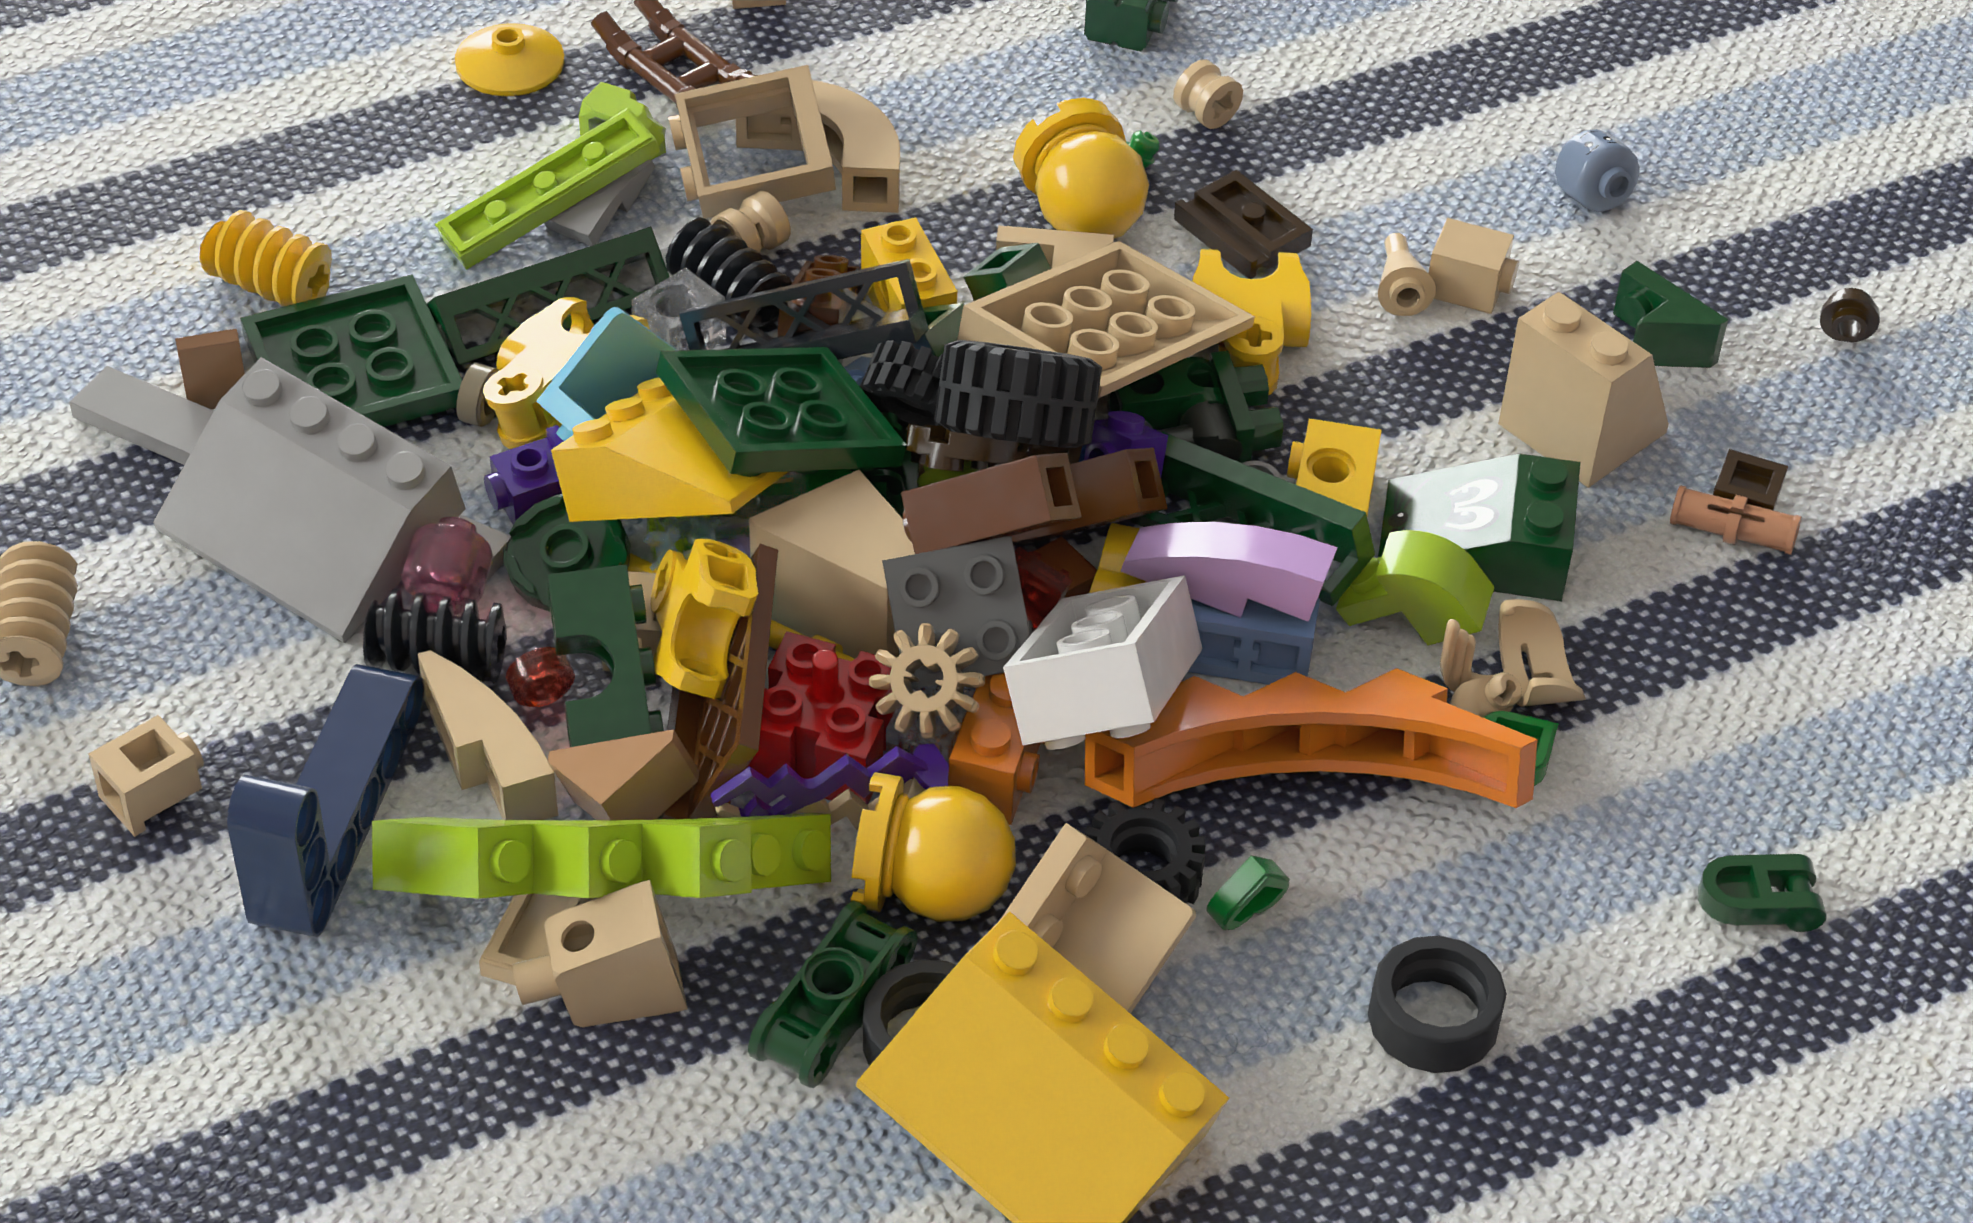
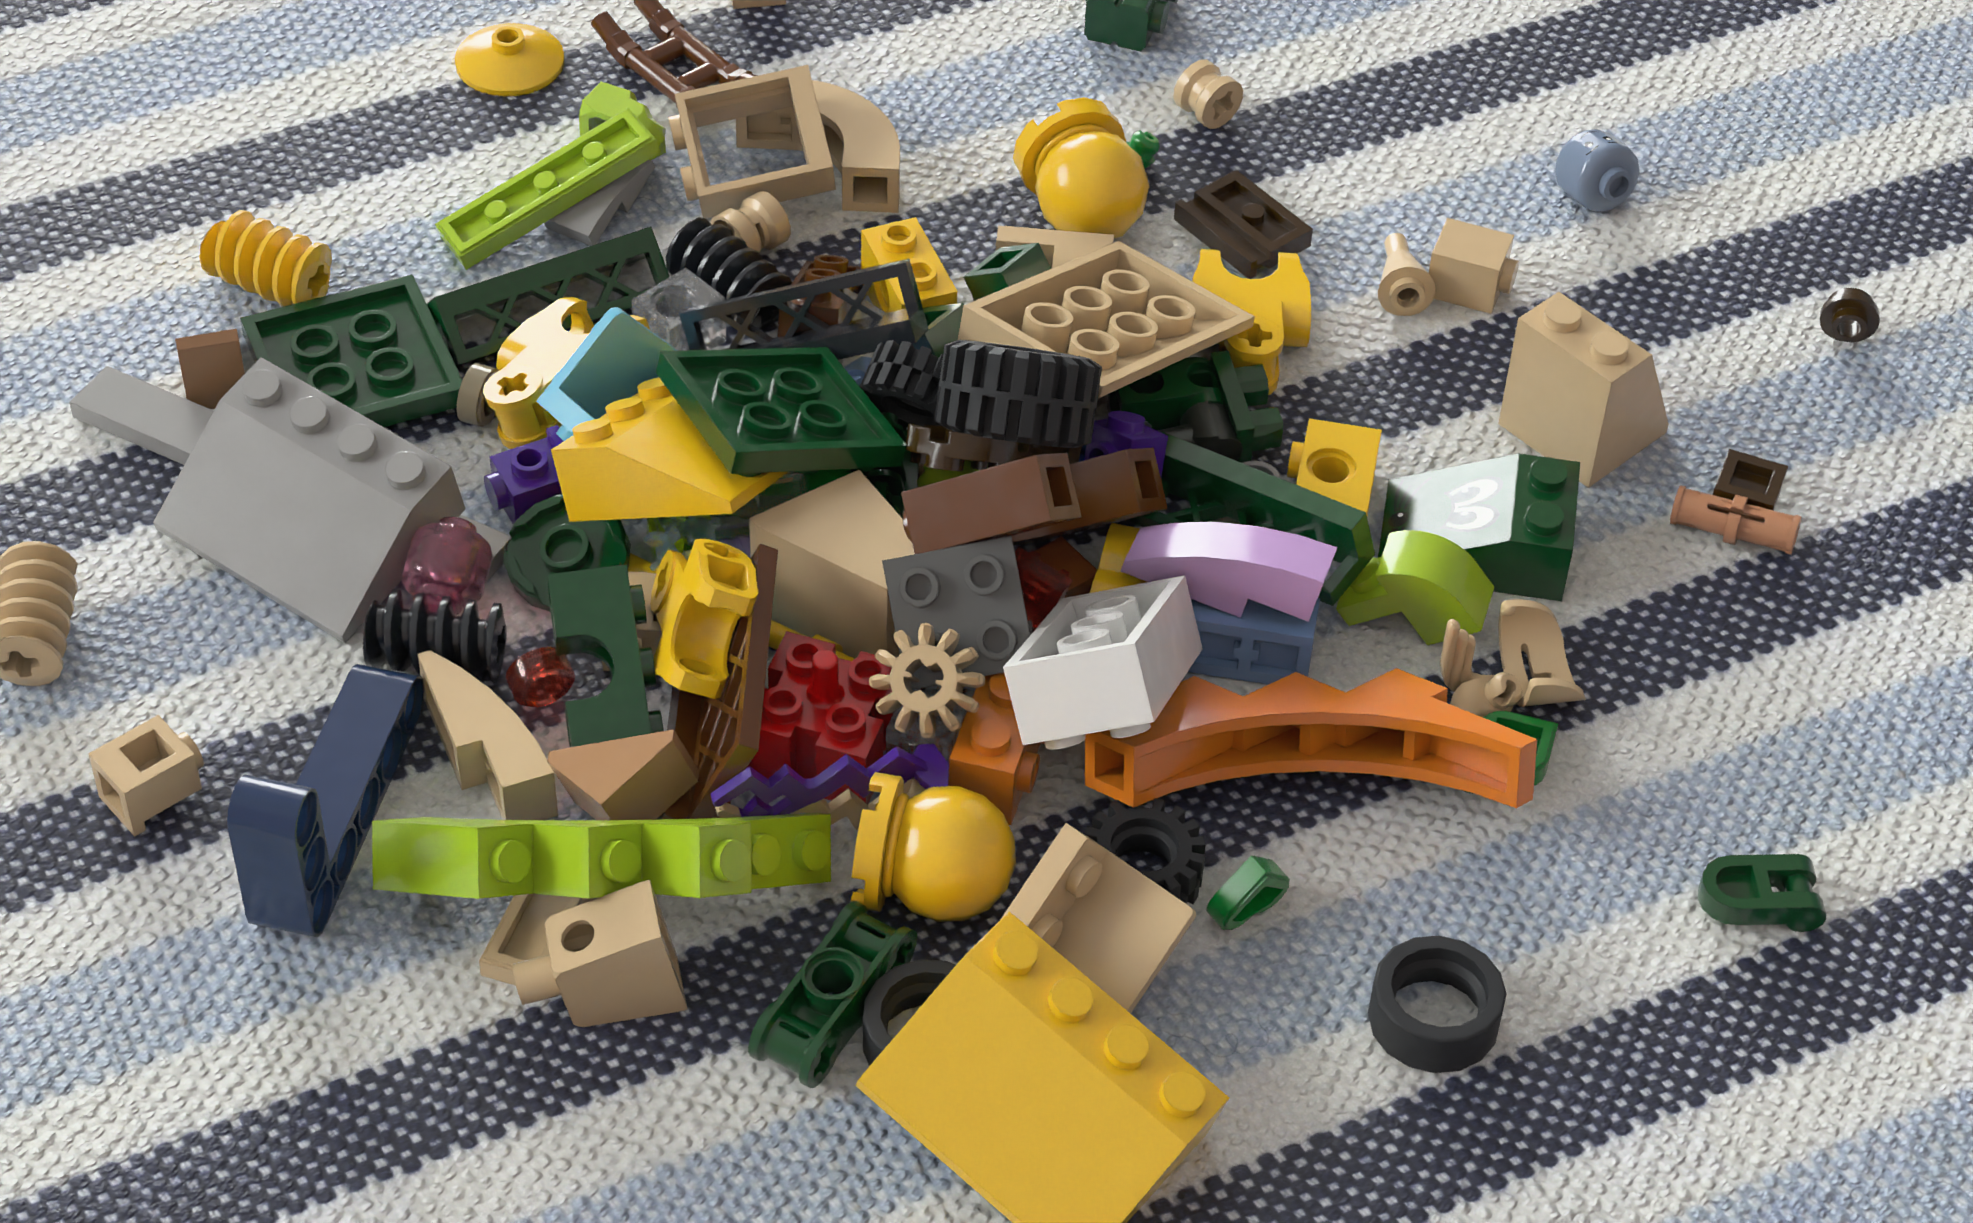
(1669, 320): dark green slope -> none

